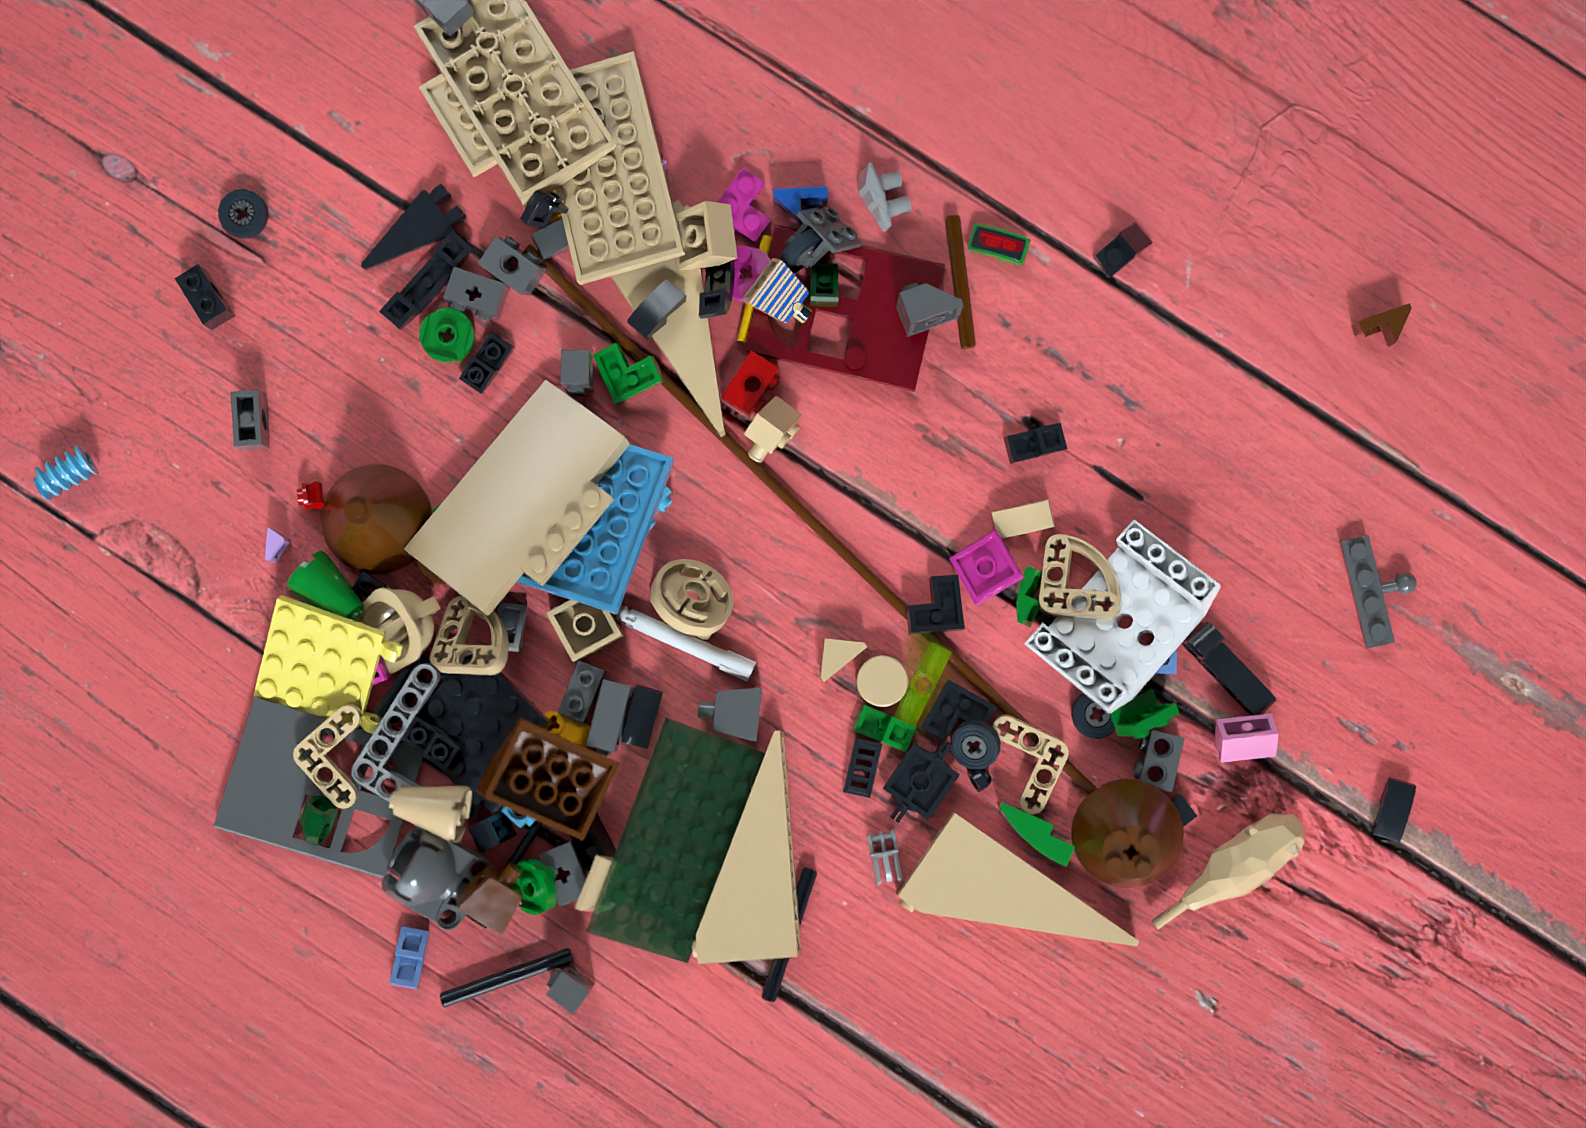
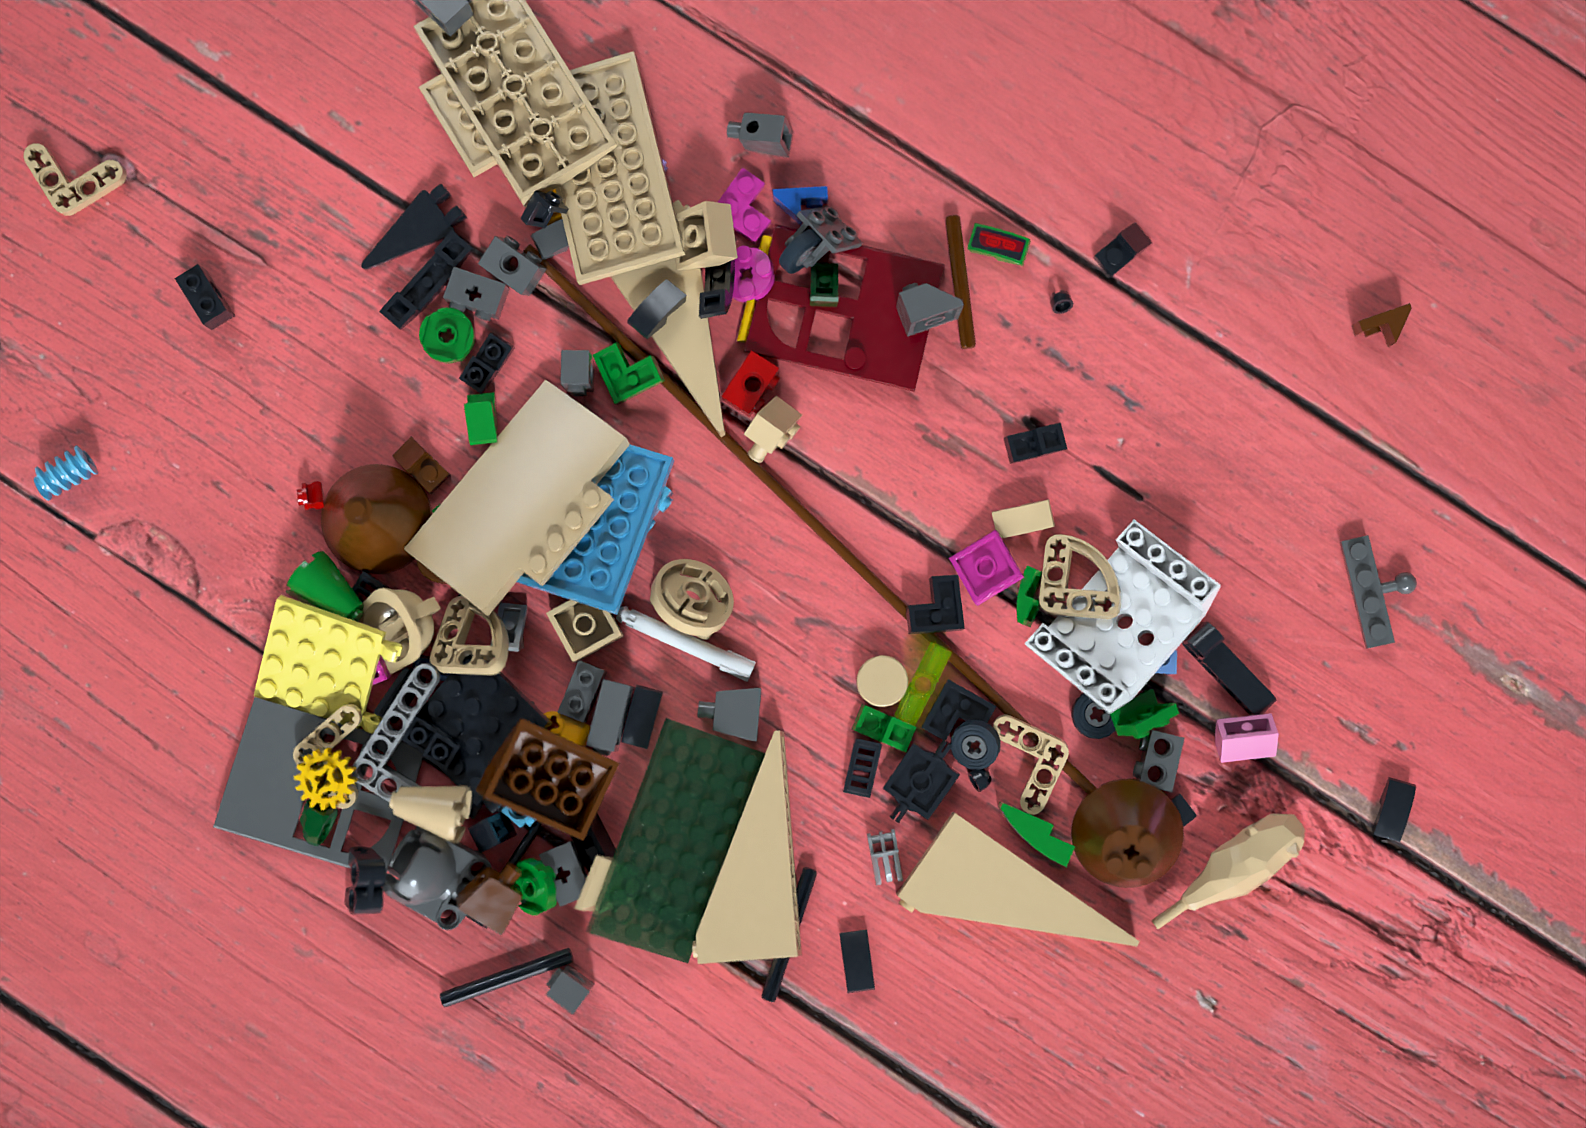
(64, 187): none -> tan beam
(240, 200): black bush -> none
(250, 420): dark grey brick -> none
(275, 545): lavender slope -> none
(315, 773): none -> yellow gear
(367, 879): none -> black piece
(409, 957): medium blue slope -> none
(421, 465): none -> reddish brown slope
(481, 418): none -> green slope
(763, 133): none -> dark grey torso
(779, 293): torso -> none
(837, 654): tan slope -> none
(857, 961): none -> black slope
(872, 188): light grey connector -> none
(1065, 299): none -> black hinge

